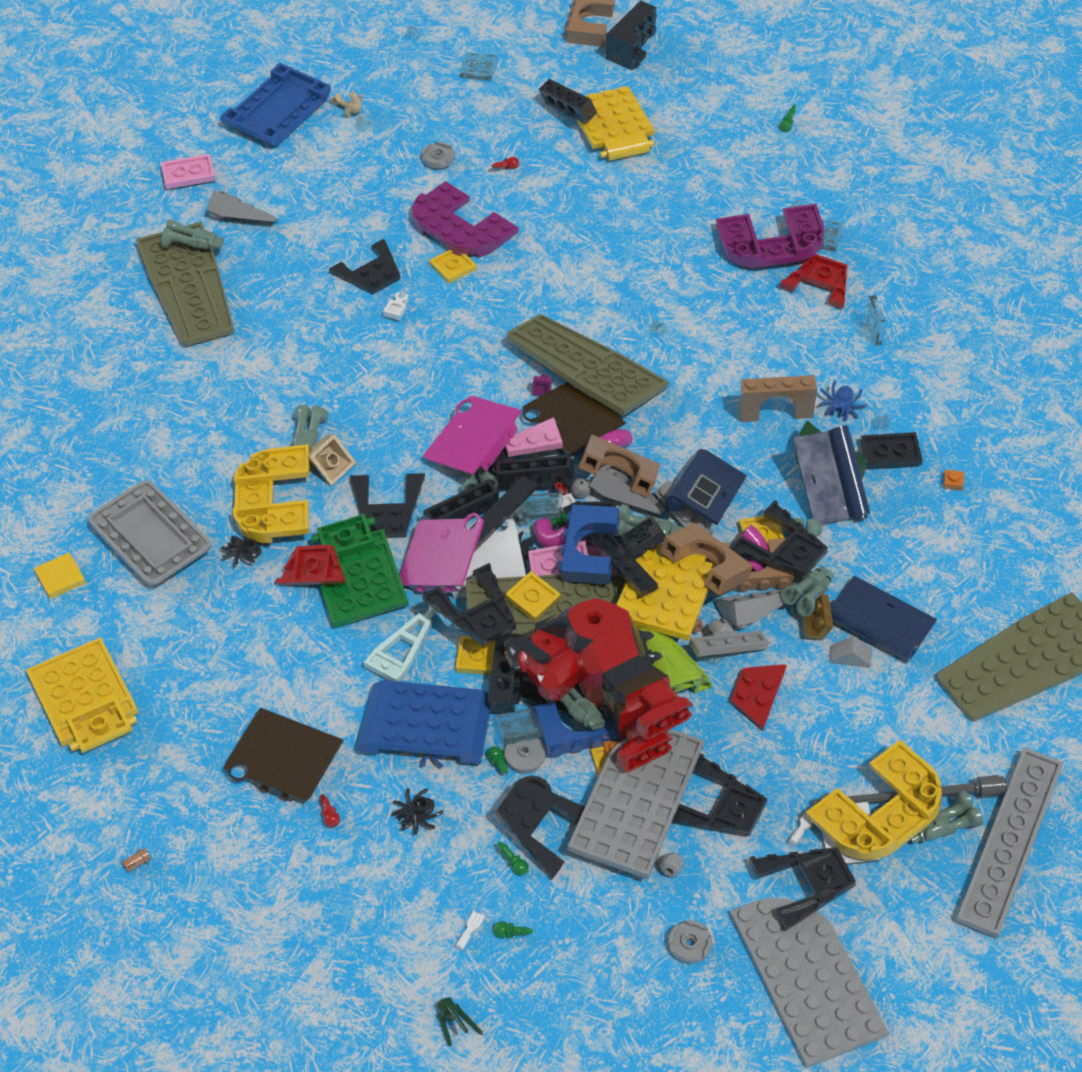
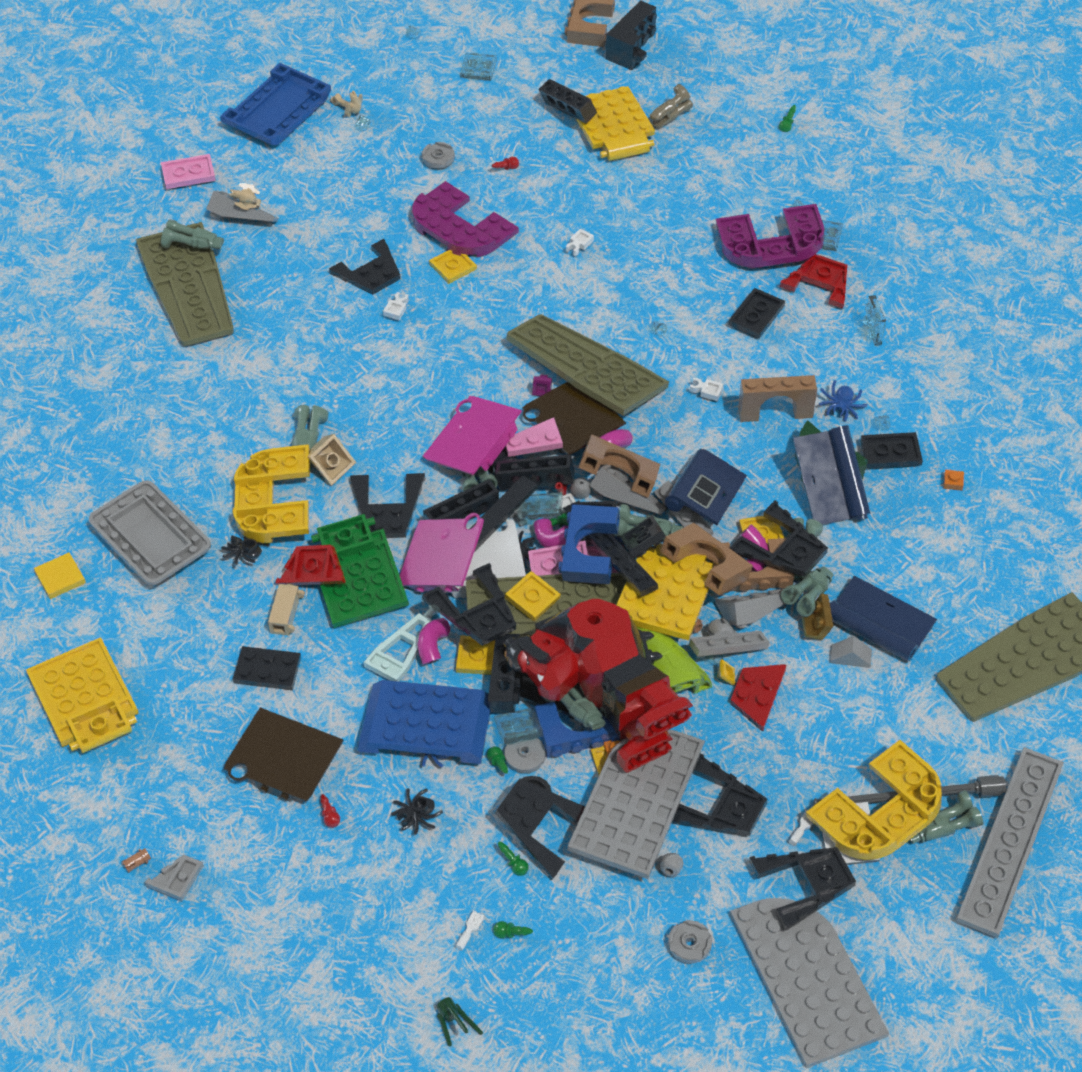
(177, 877): none -> light grey wing
(246, 196): none -> tan piece
(267, 668): none -> black plate
(284, 609): none -> tan brick
(429, 637): none -> dark pink cylinder
(580, 239): none -> white plate
(672, 108): none -> dark tan piece
(709, 389): none -> white plate
(726, 672): none -> yellow slope
(756, 313): none -> black plate

